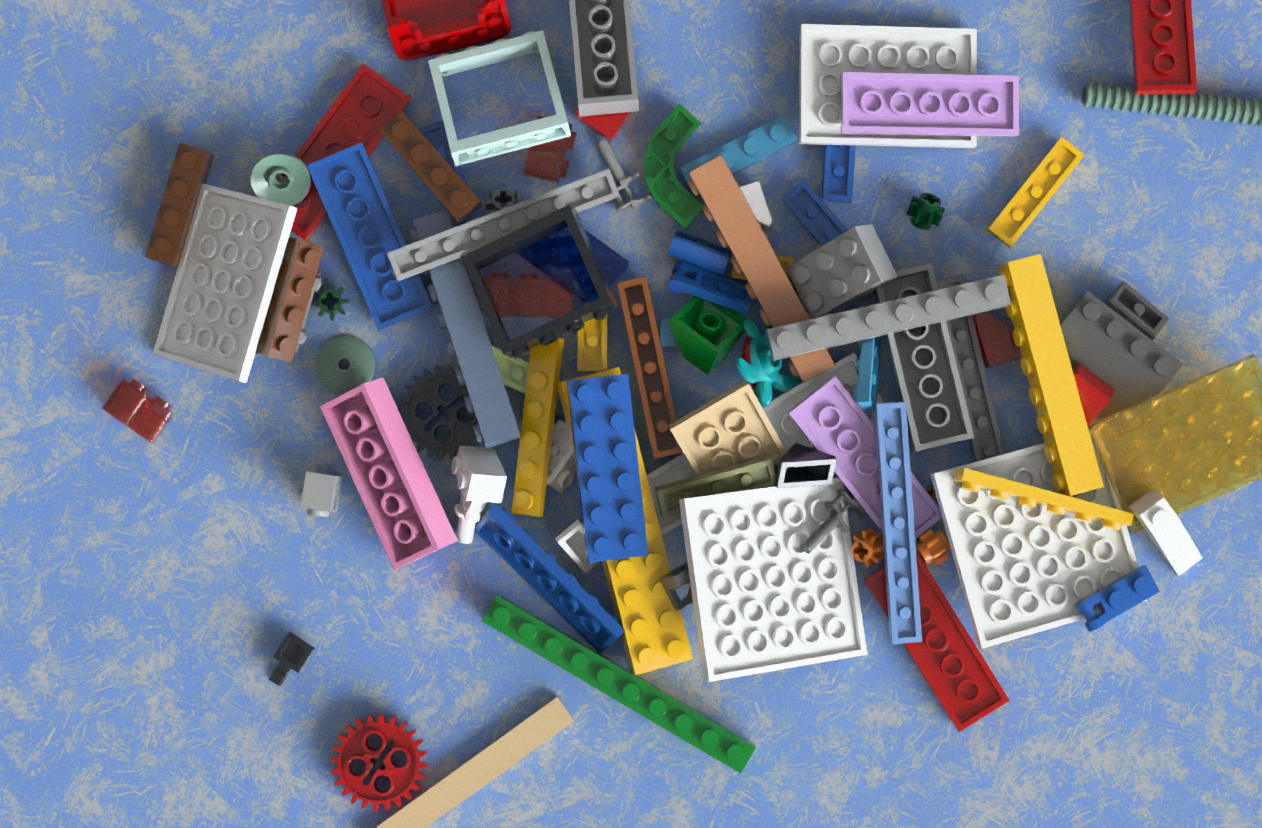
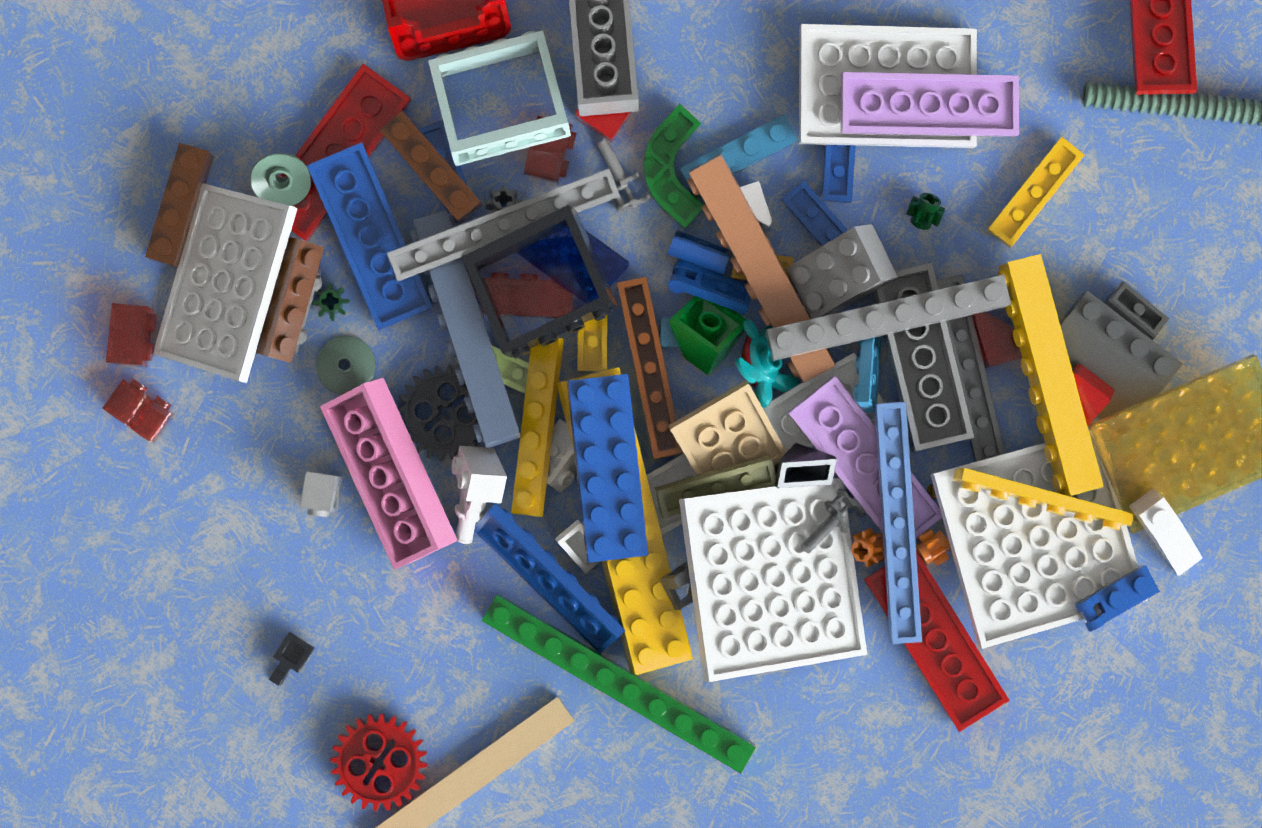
(130, 335): none -> clear red brick

